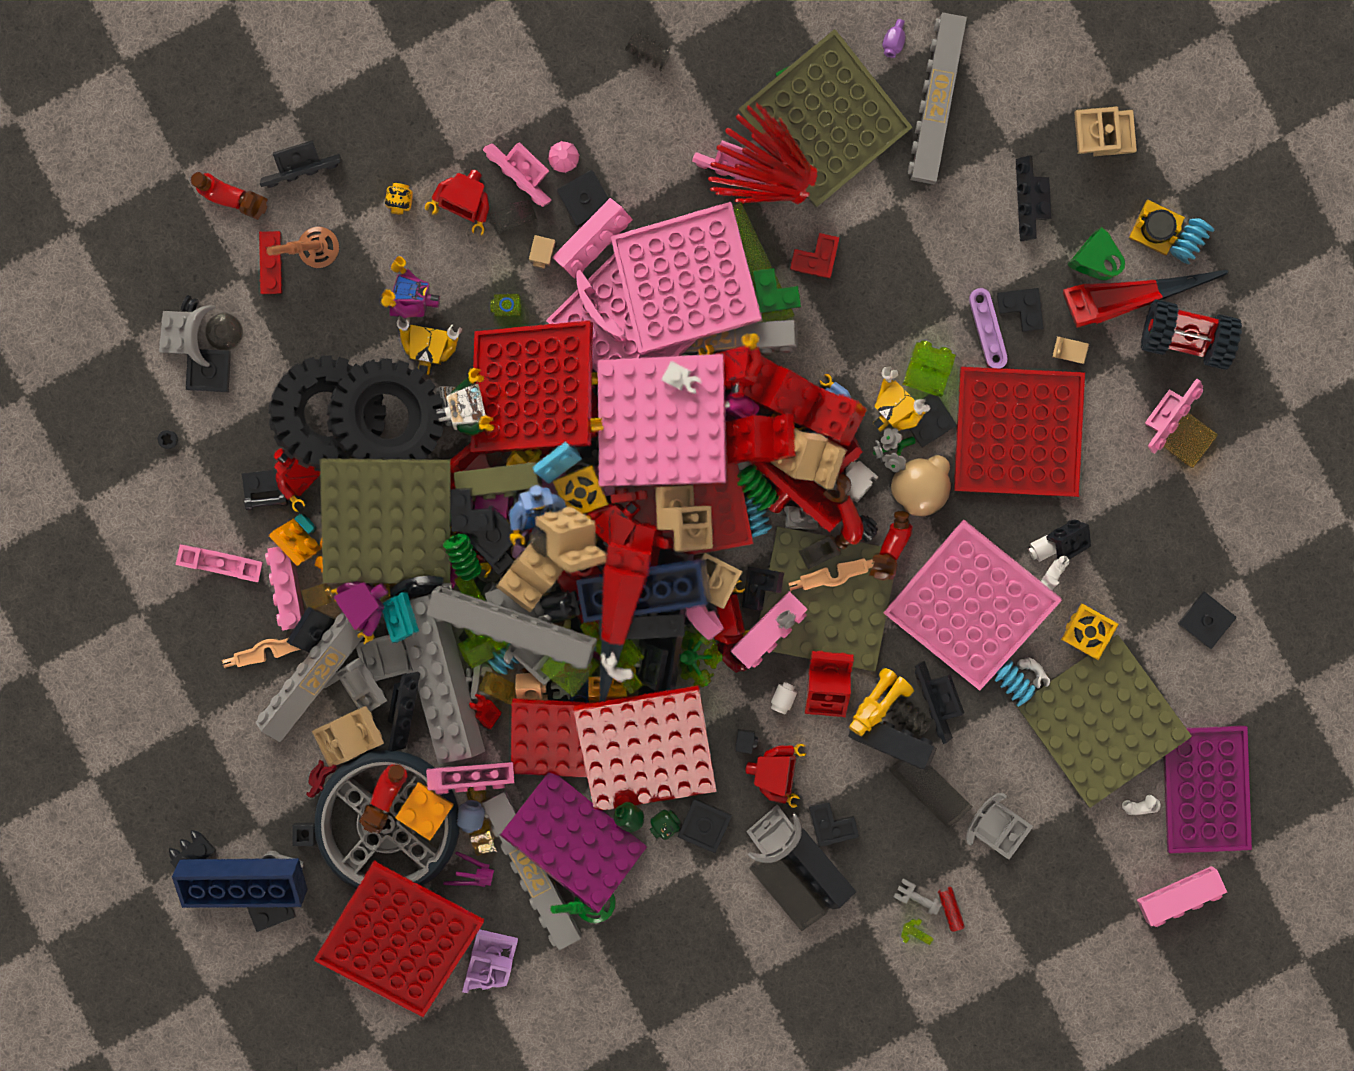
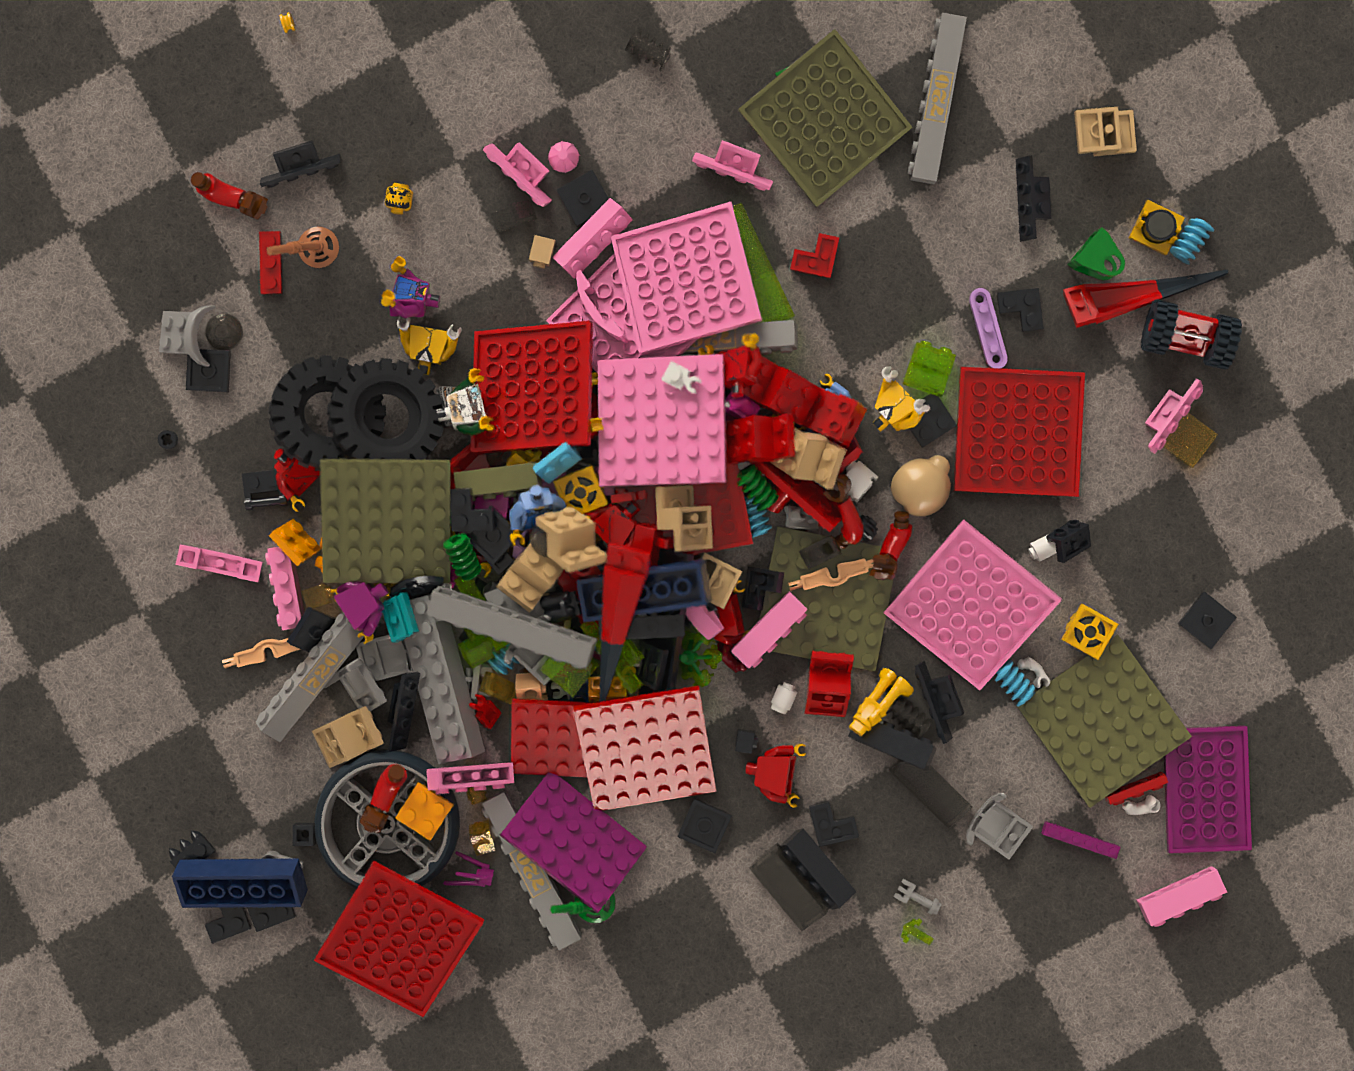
(189, 304): black bush -> none
(232, 923): none -> black plate
(287, 22): none -> yellow bush
(306, 523): teal tile -> none
(317, 778): dark red piece -> none
(463, 197): red torso -> none
(470, 816): sand blue head -> none
(485, 966): lavender slope -> none
(506, 305): clear neon green brick -> none
(616, 673): white piece -> none
(629, 817): dark green head -> none
(664, 824): dark green head -> none
(771, 298): green plate -> none
(774, 835): light grey piece -> none
(784, 178): red plant -> none
(786, 619): light grey plate -> none
(892, 440): light grey plant -> none
(894, 39): medium lavender plant -> none
(950, 892): red piece -> none
(1054, 572): white piece -> none
(1070, 350): tan bracket -> none
(1080, 840): none -> magenta piece
(1137, 788): none -> red plate

